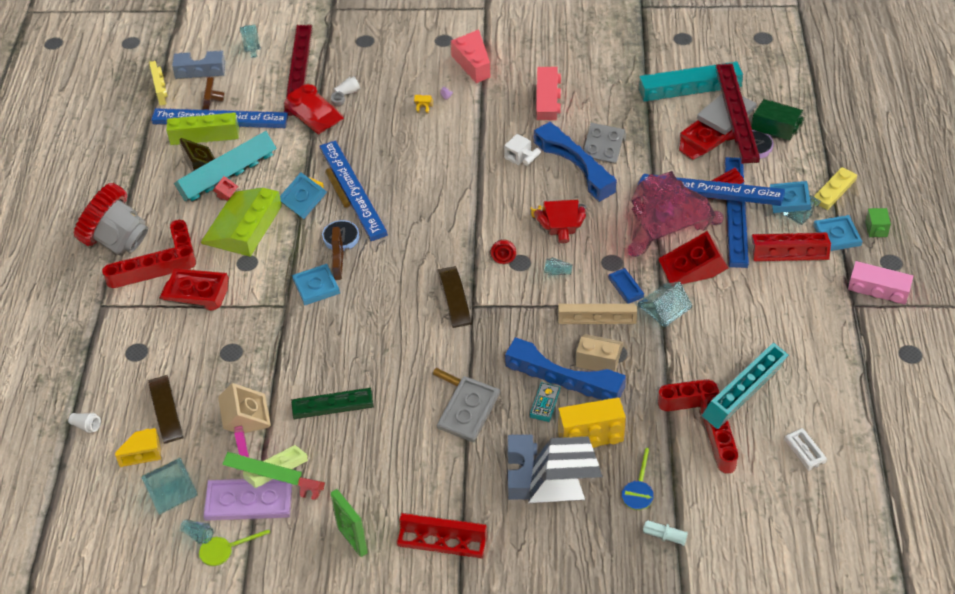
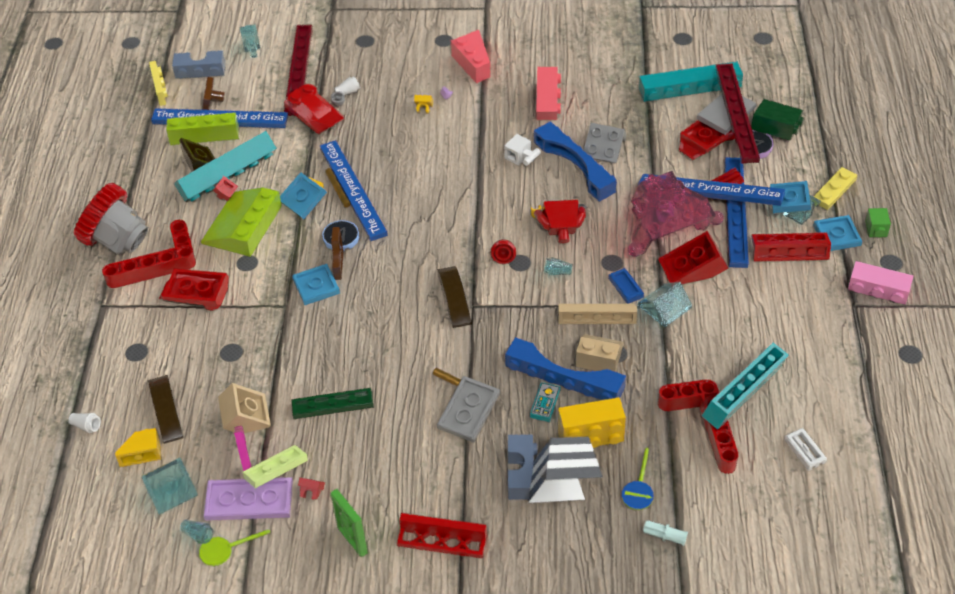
(262, 468): bright green sticker -> none

